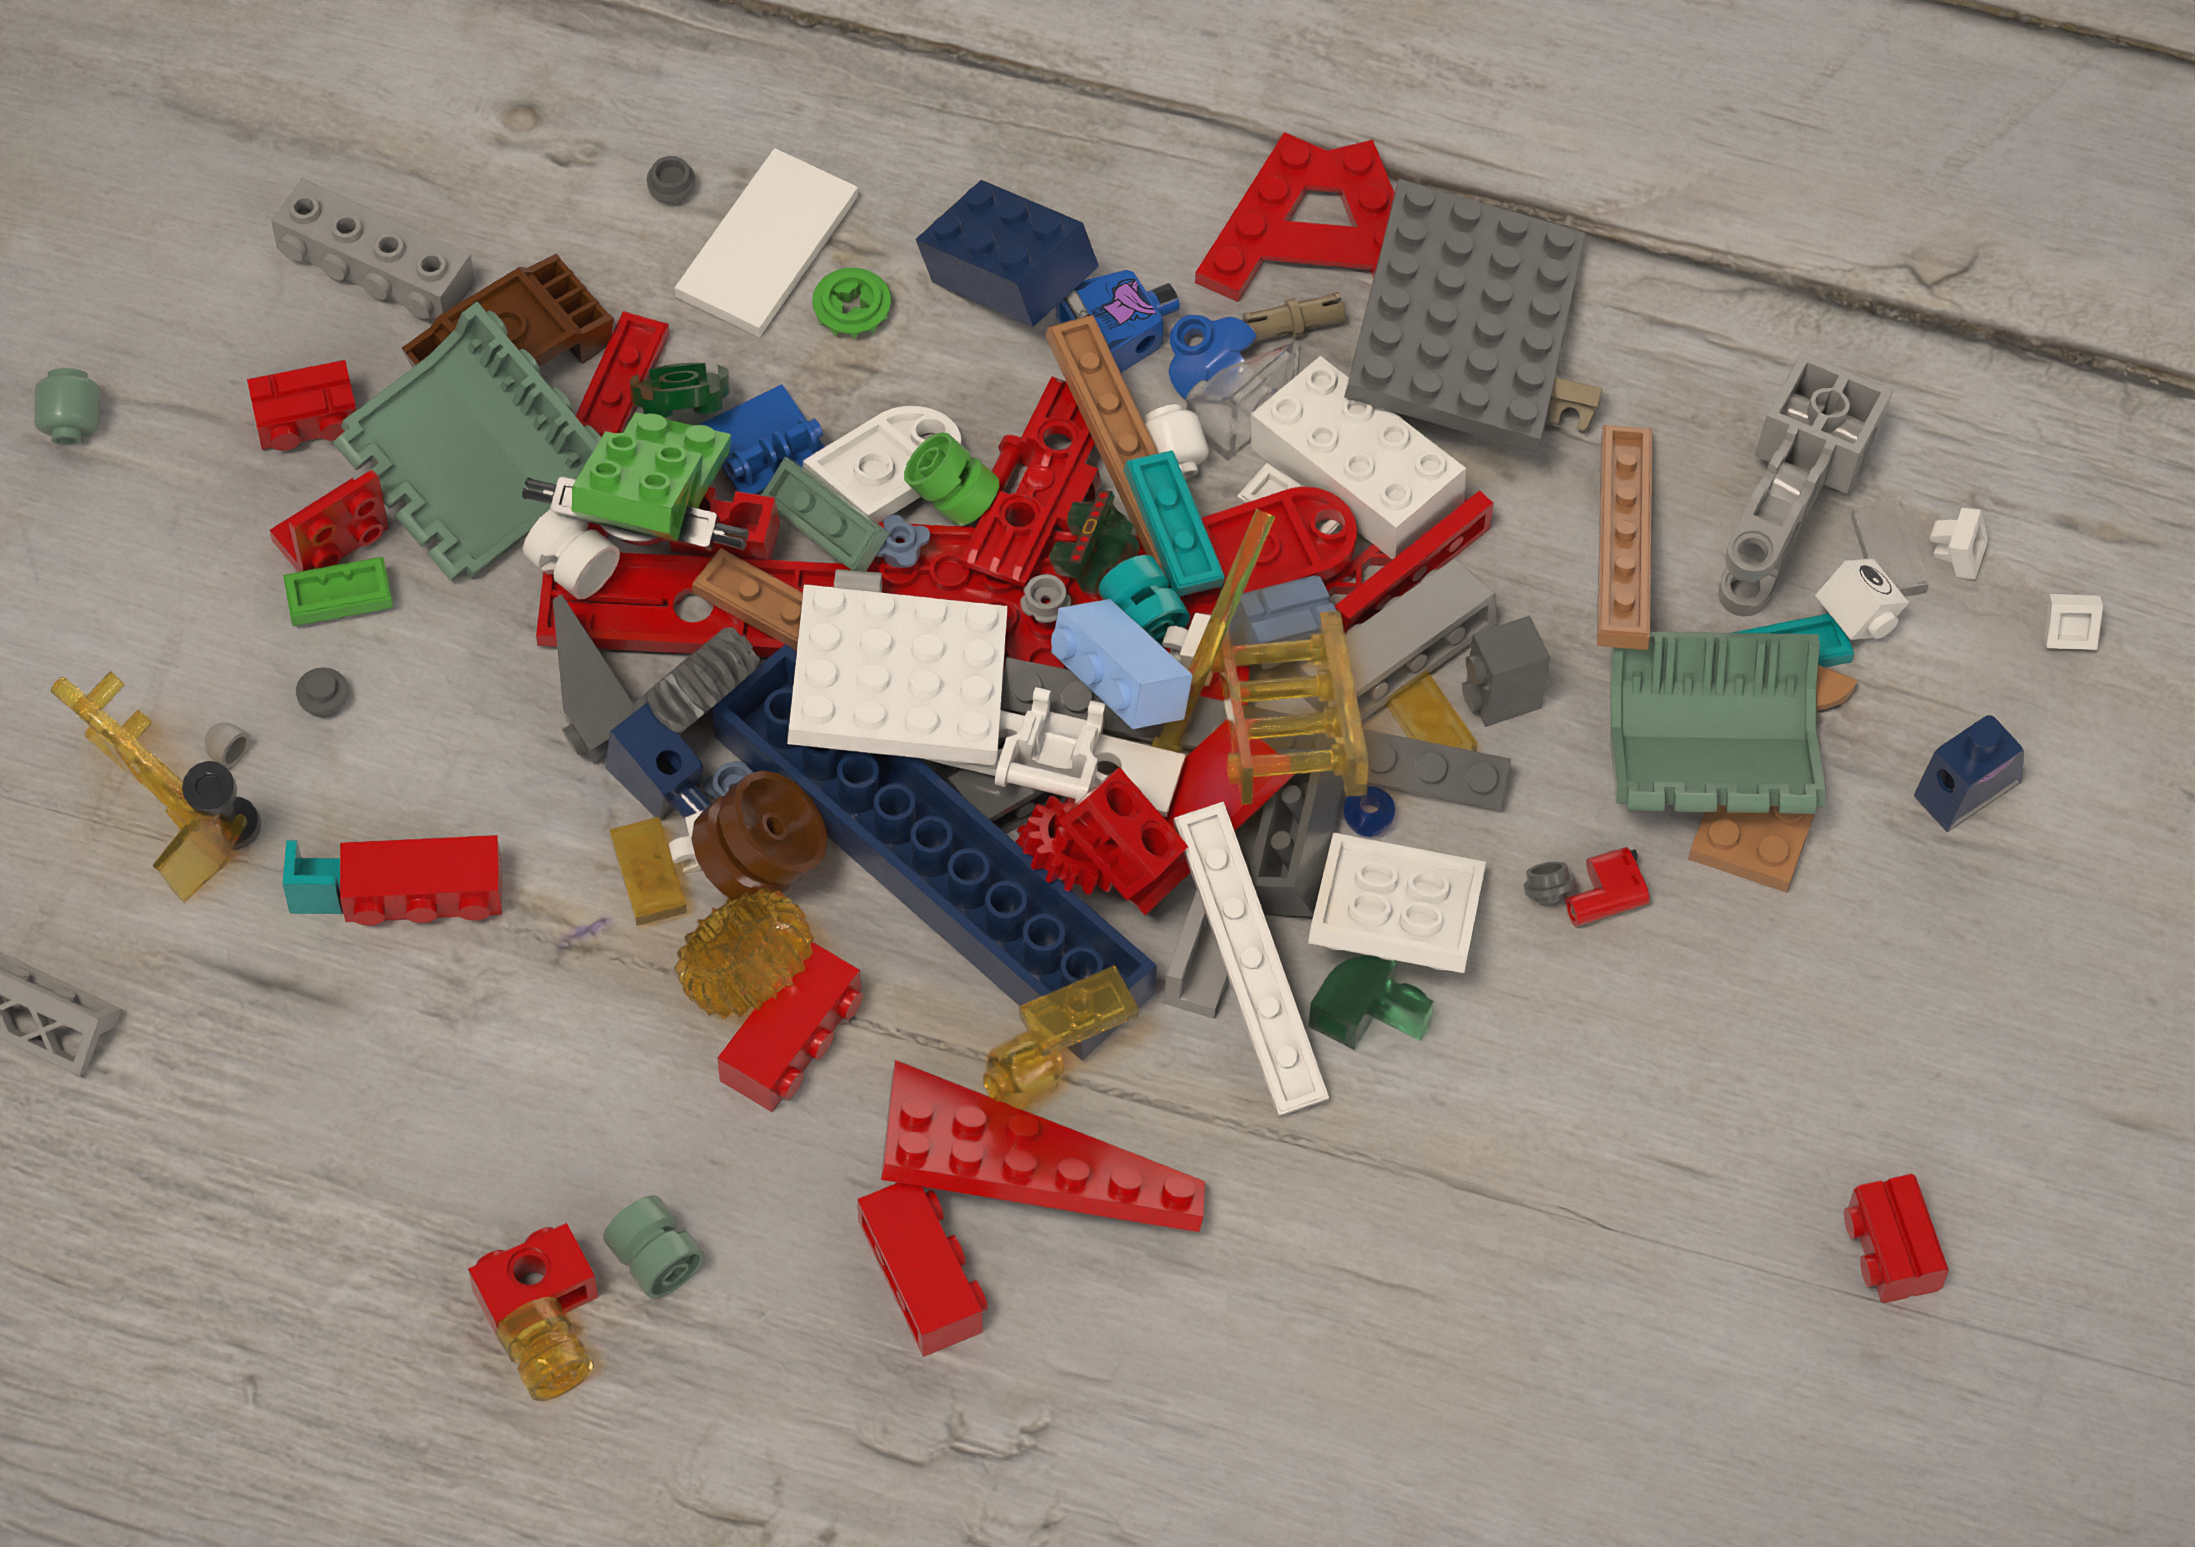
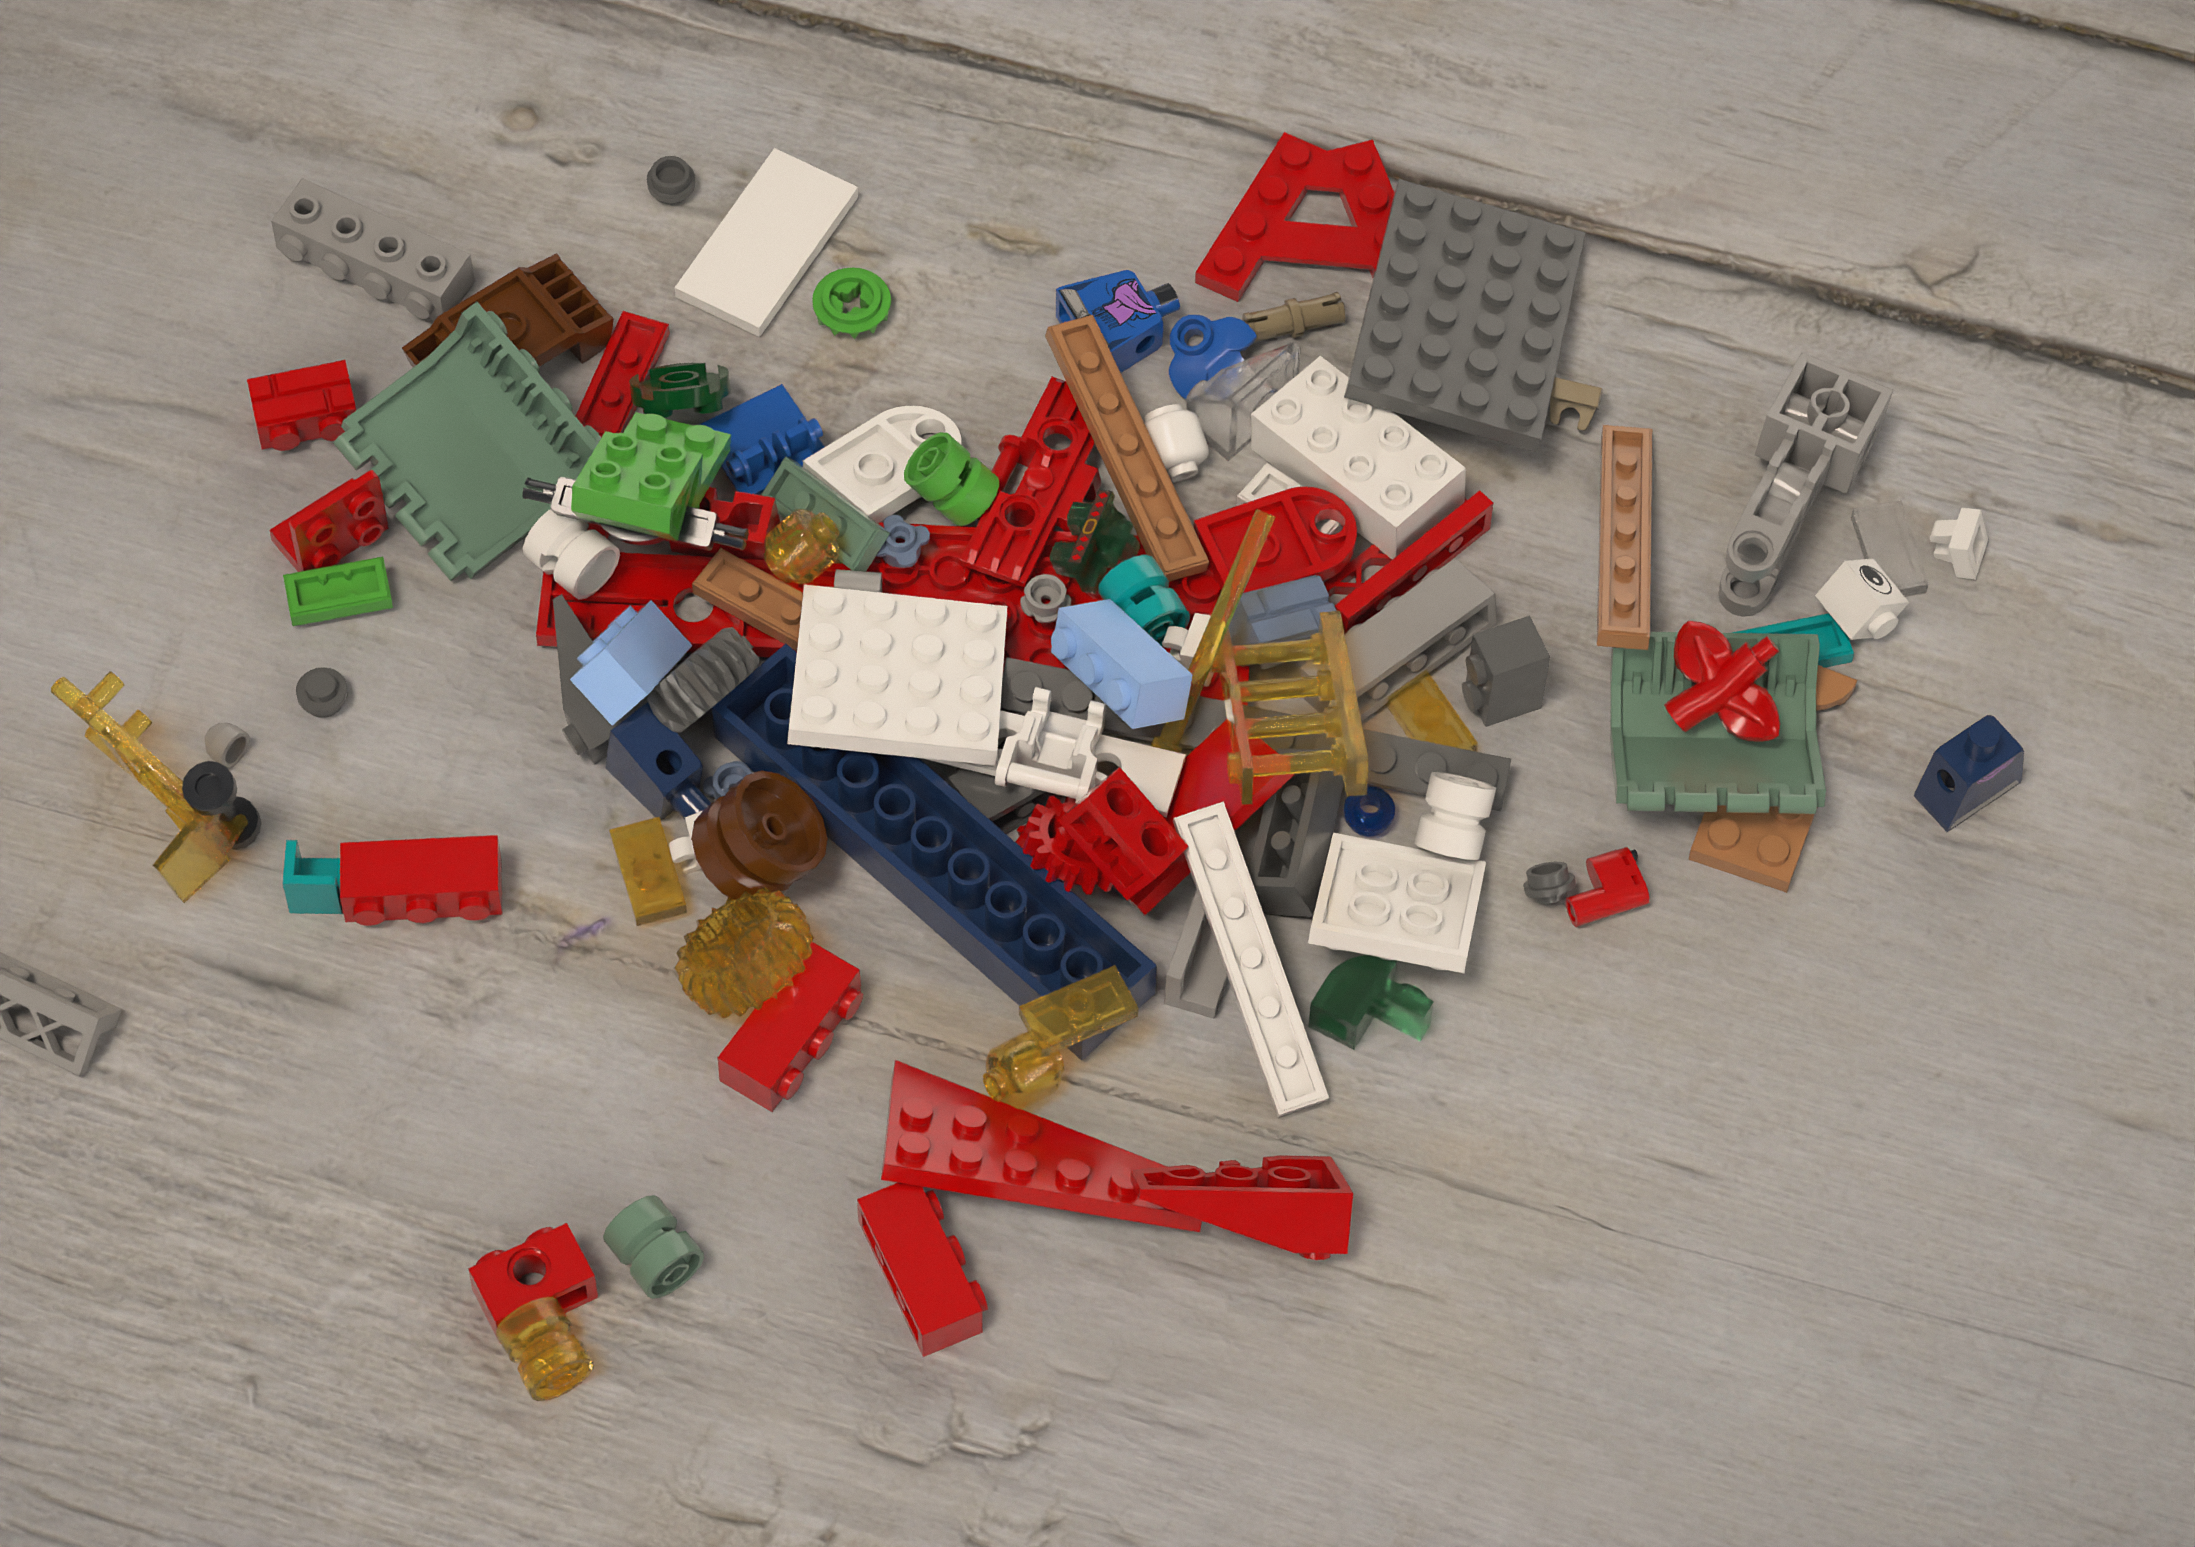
(67, 406): sand green head -> none
(629, 660): none -> light blue brick
(802, 546): none -> clear yellow head
(1007, 252): dark blue brick -> none
(1174, 523): teal tile -> none
(1285, 1203): none -> red wedge
(1455, 815): none -> white wheel
(1723, 683): none -> red plant
(1896, 1238): red brick -> none
(2073, 621): white tile -> none

